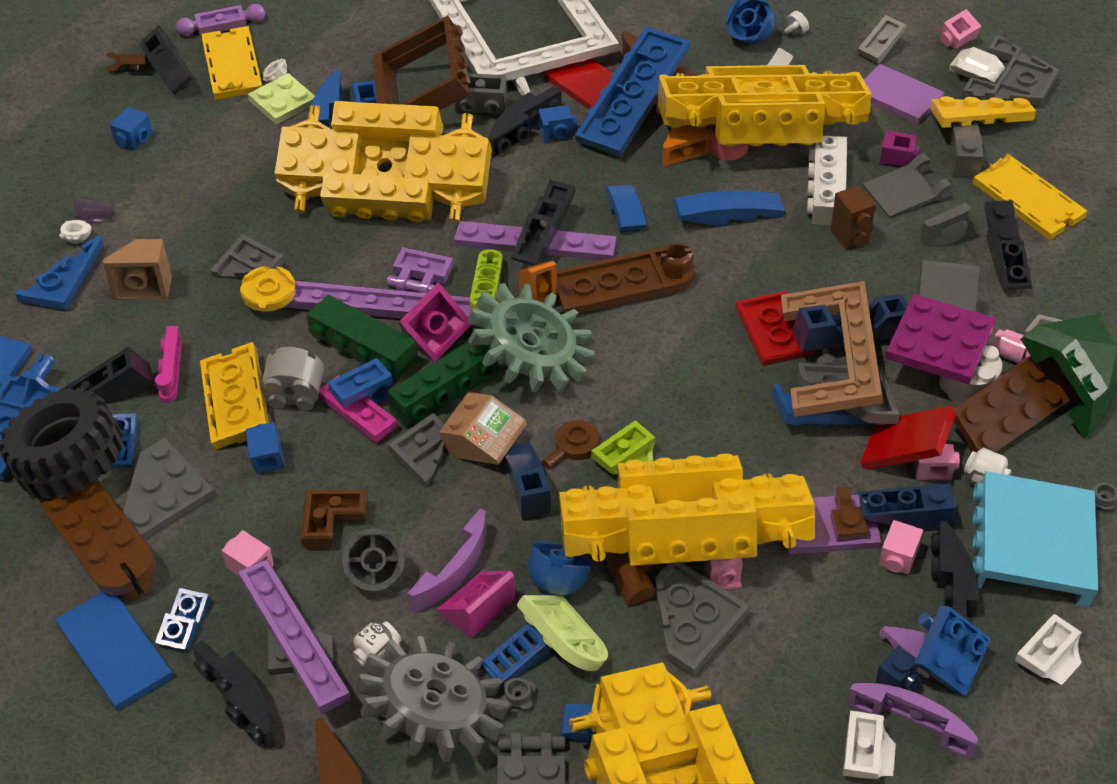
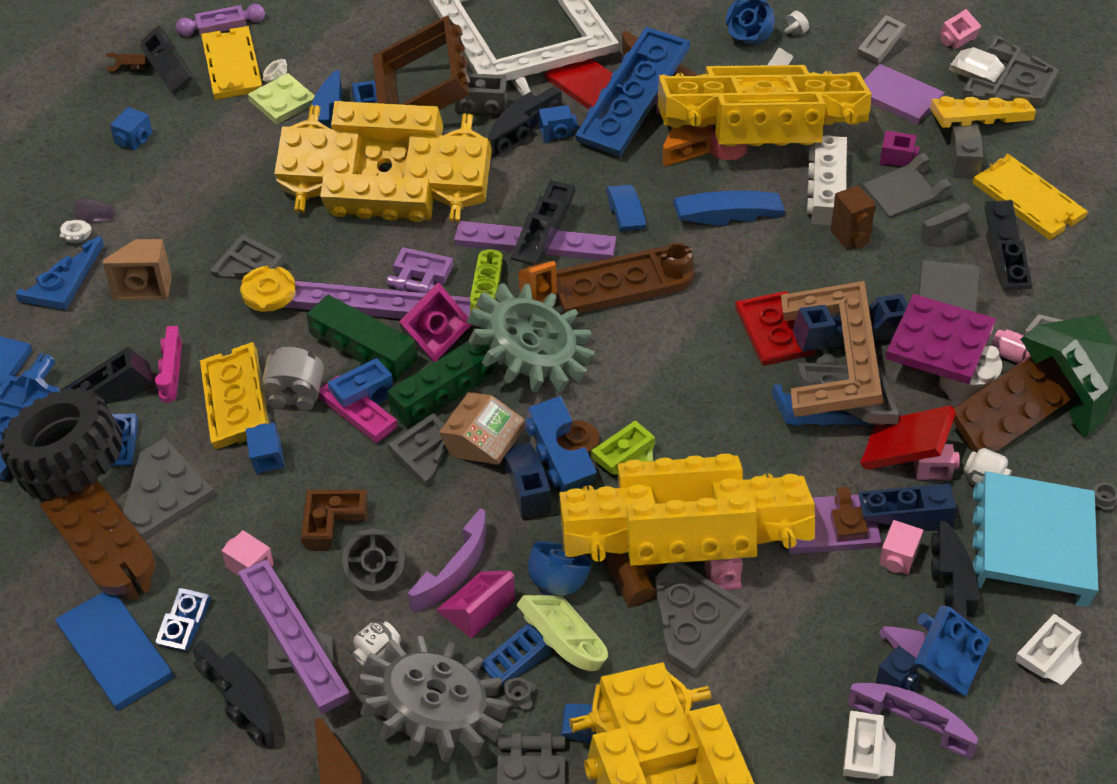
(566, 468): none -> blue arch

